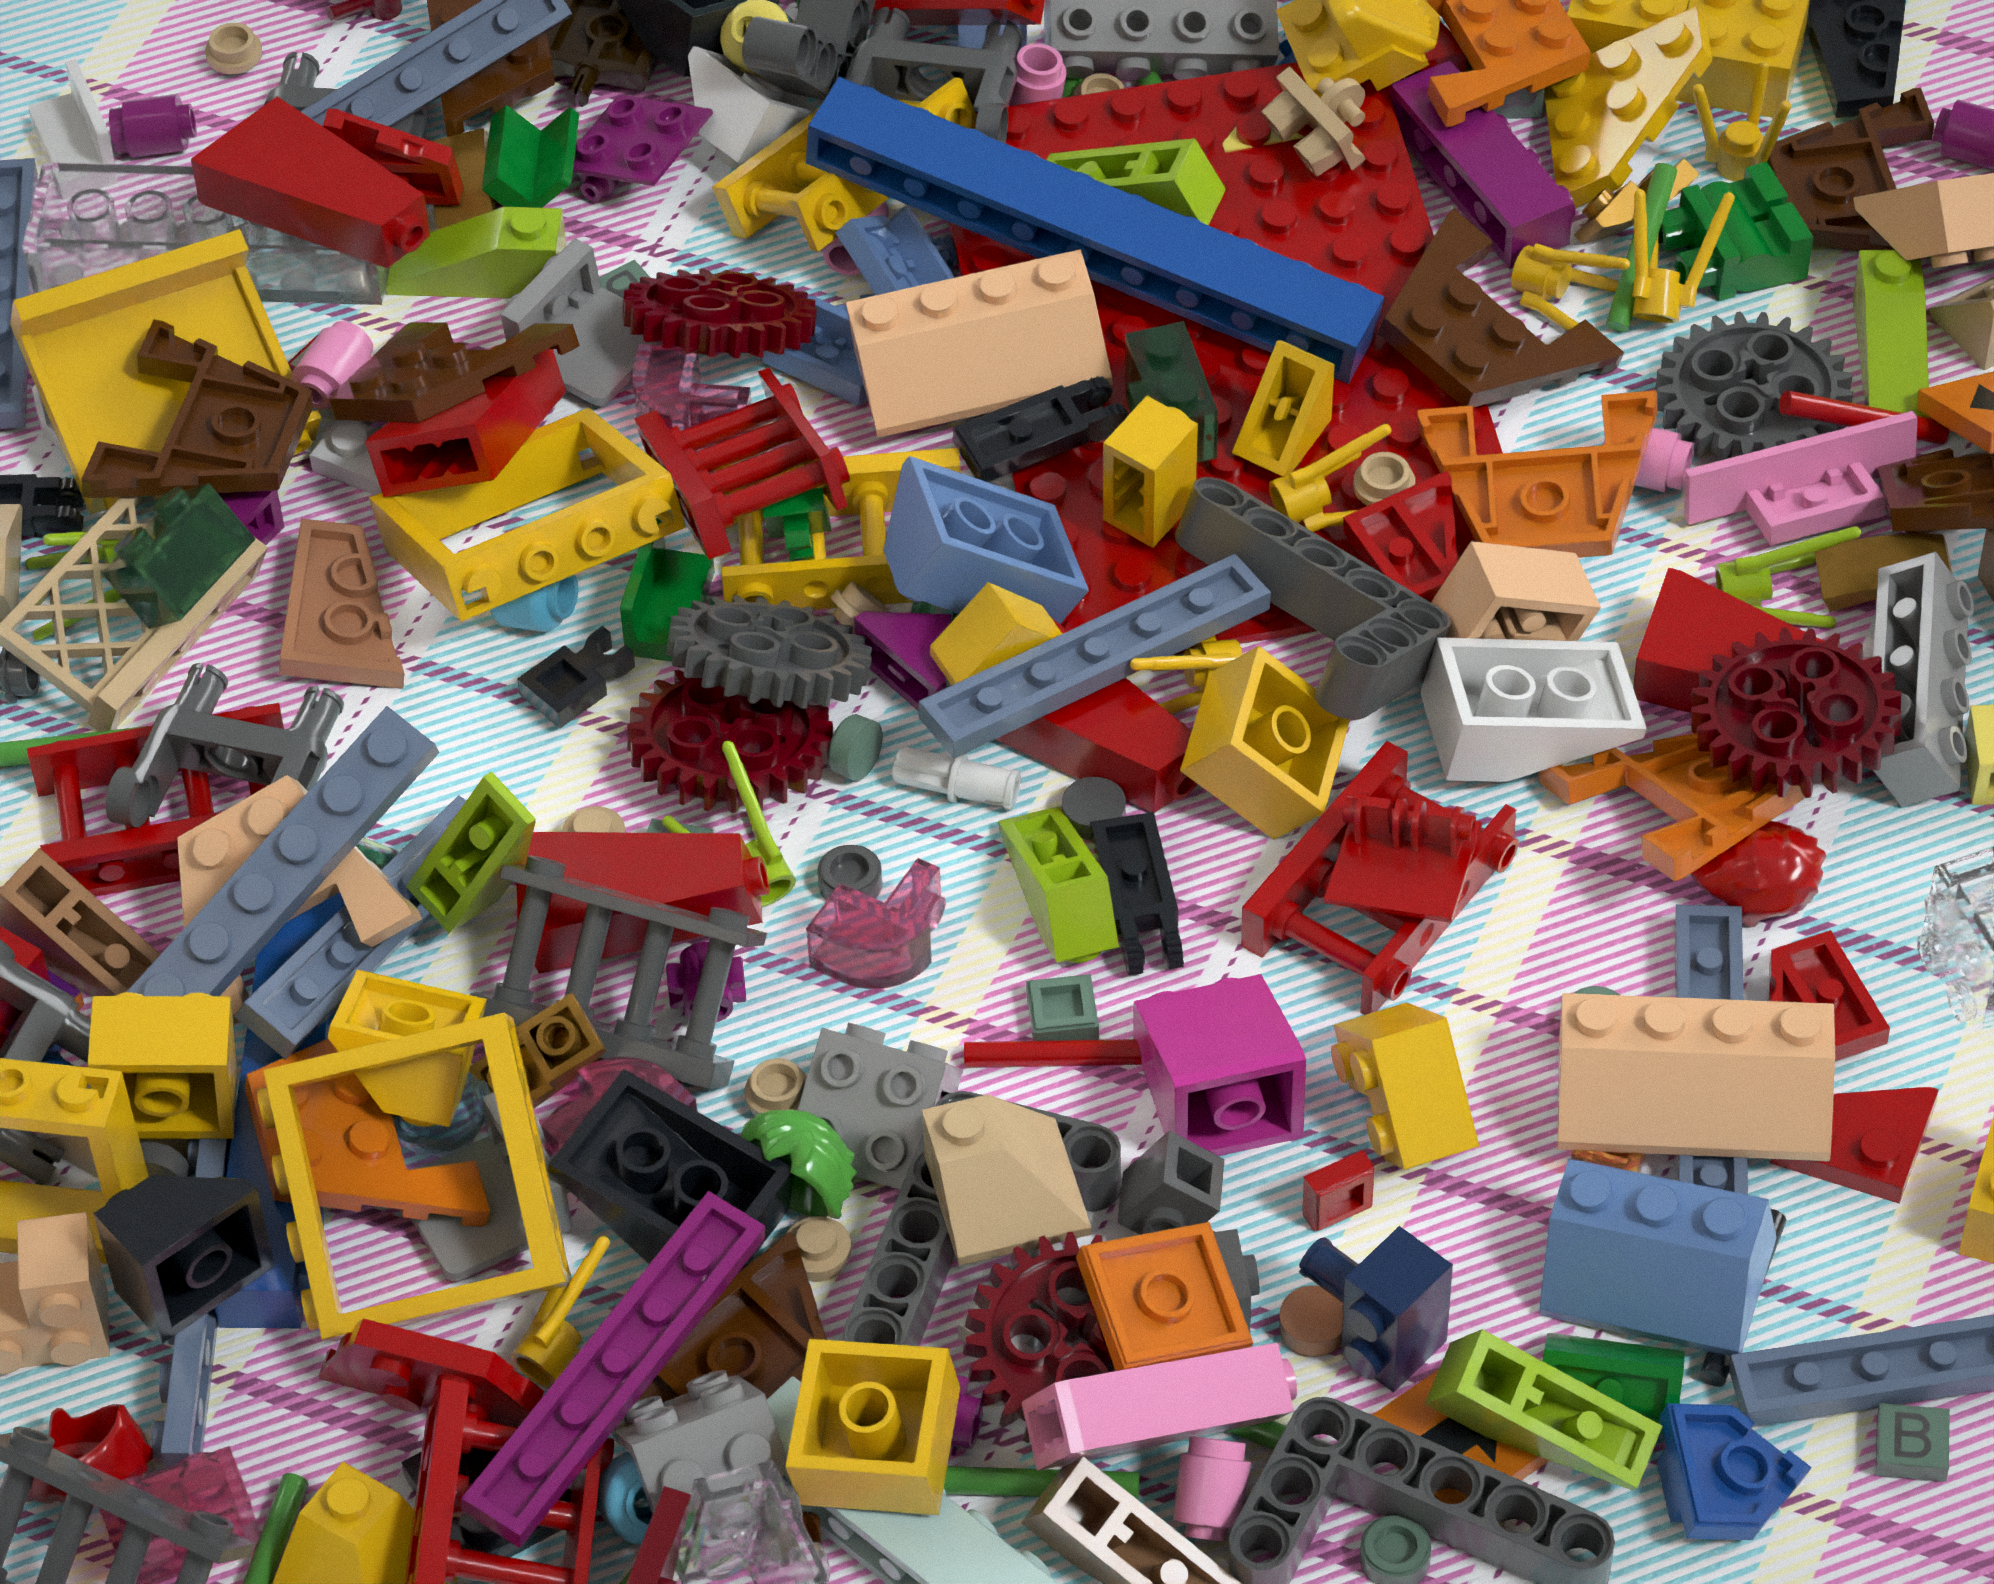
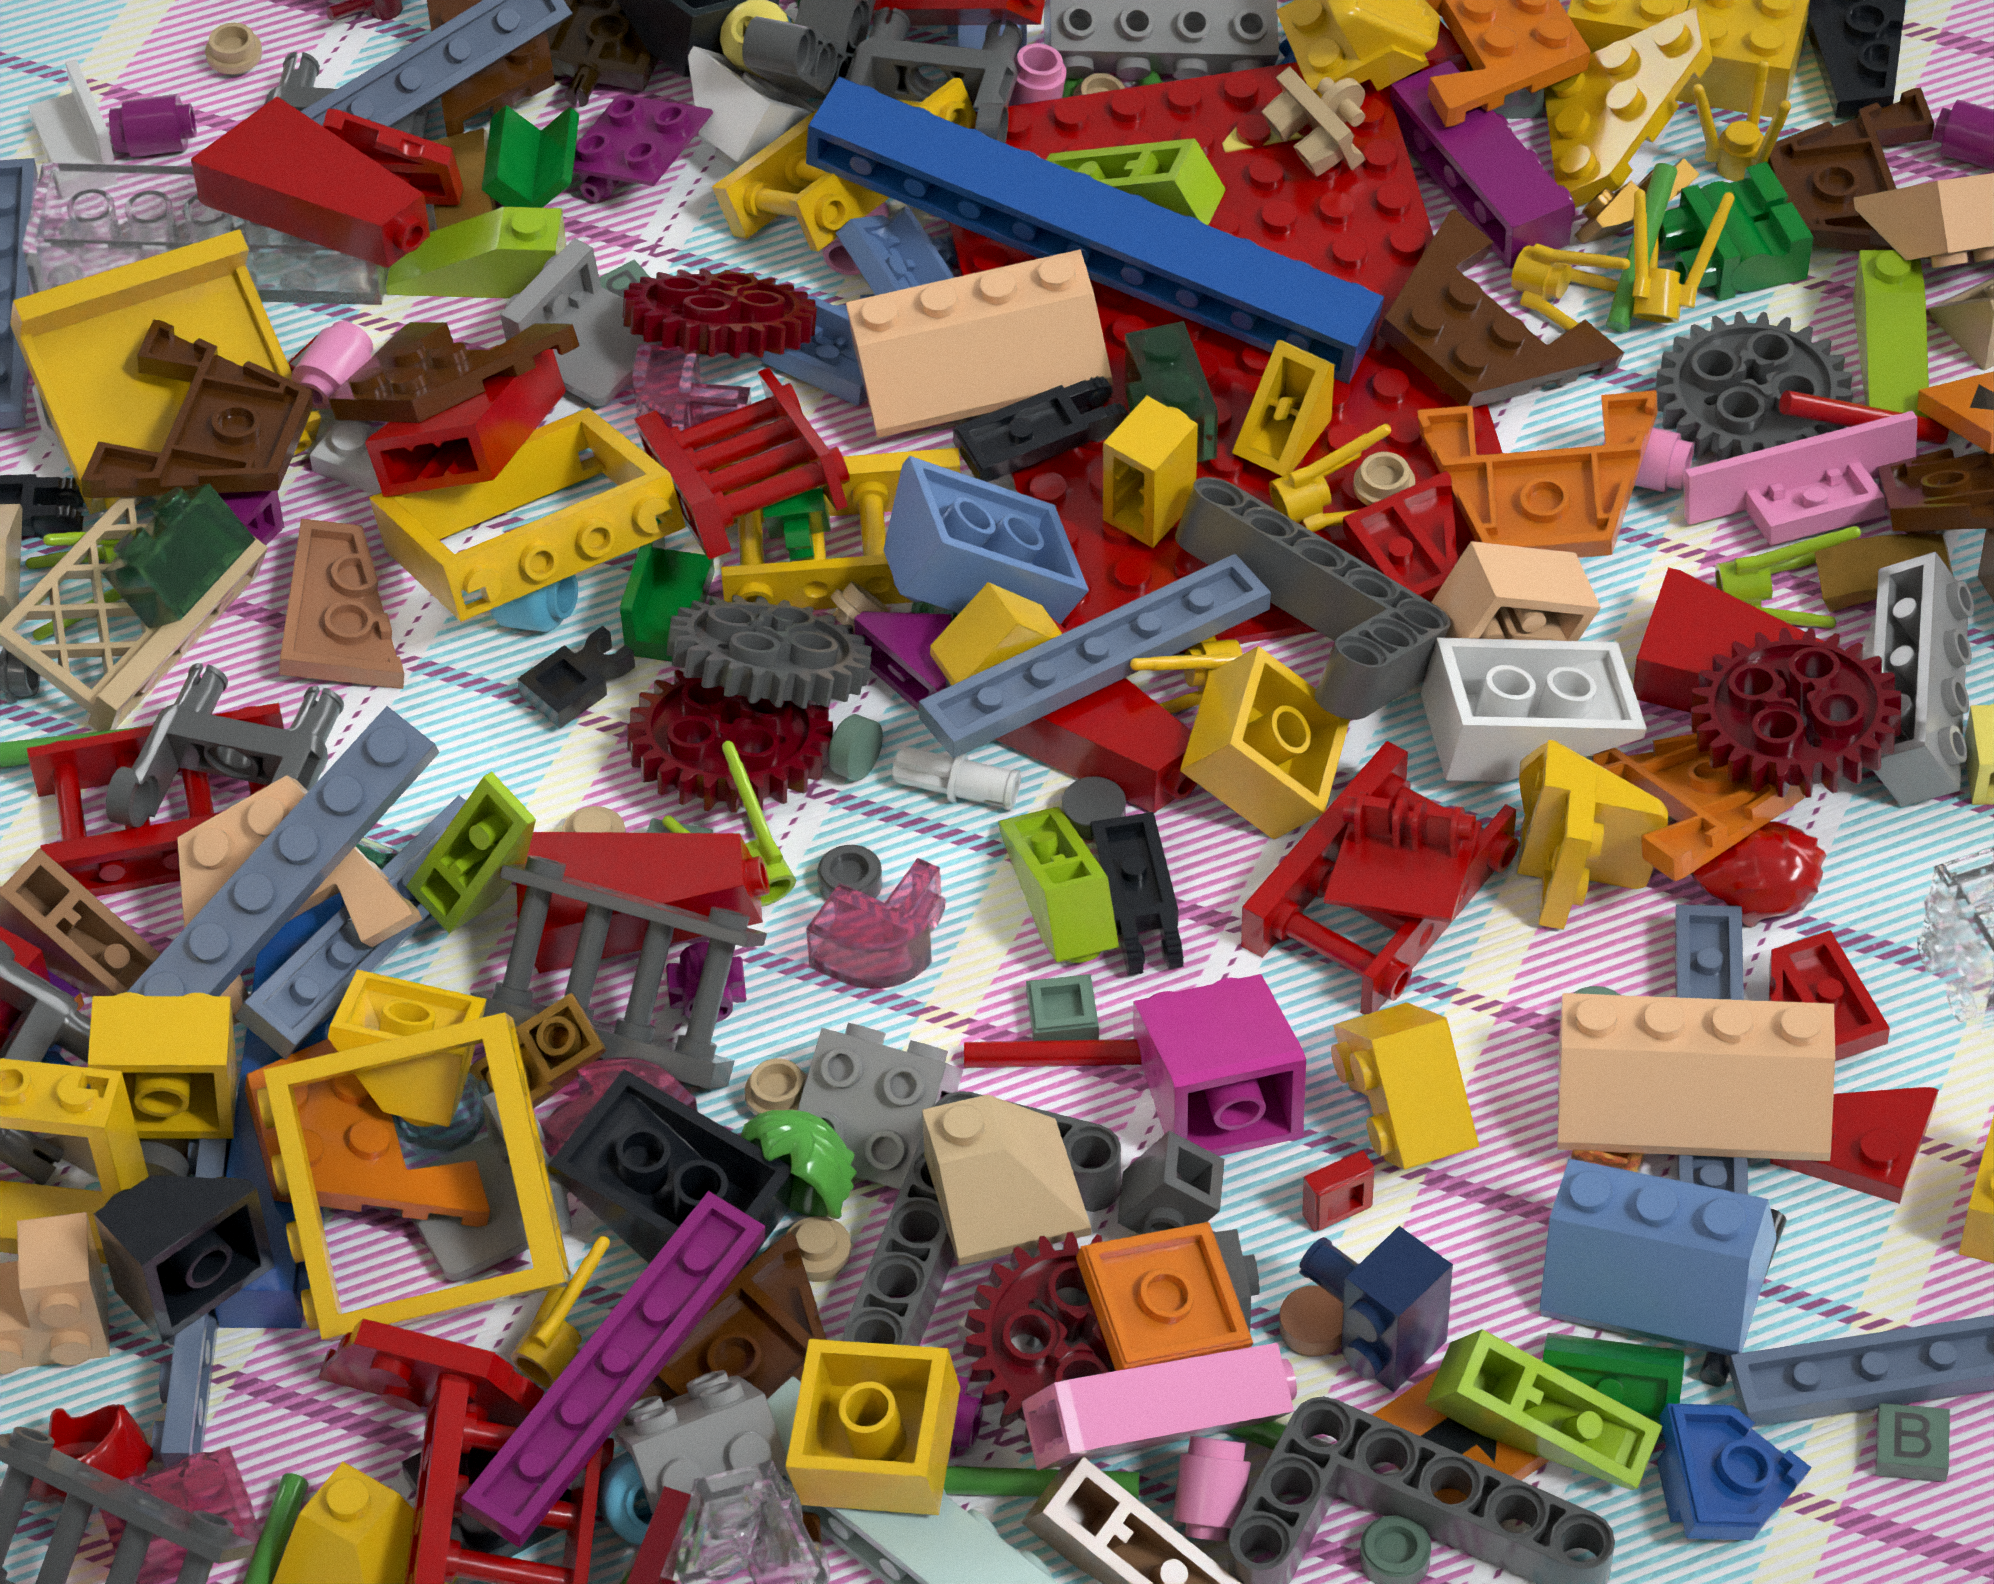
(1581, 828): none -> yellow piece

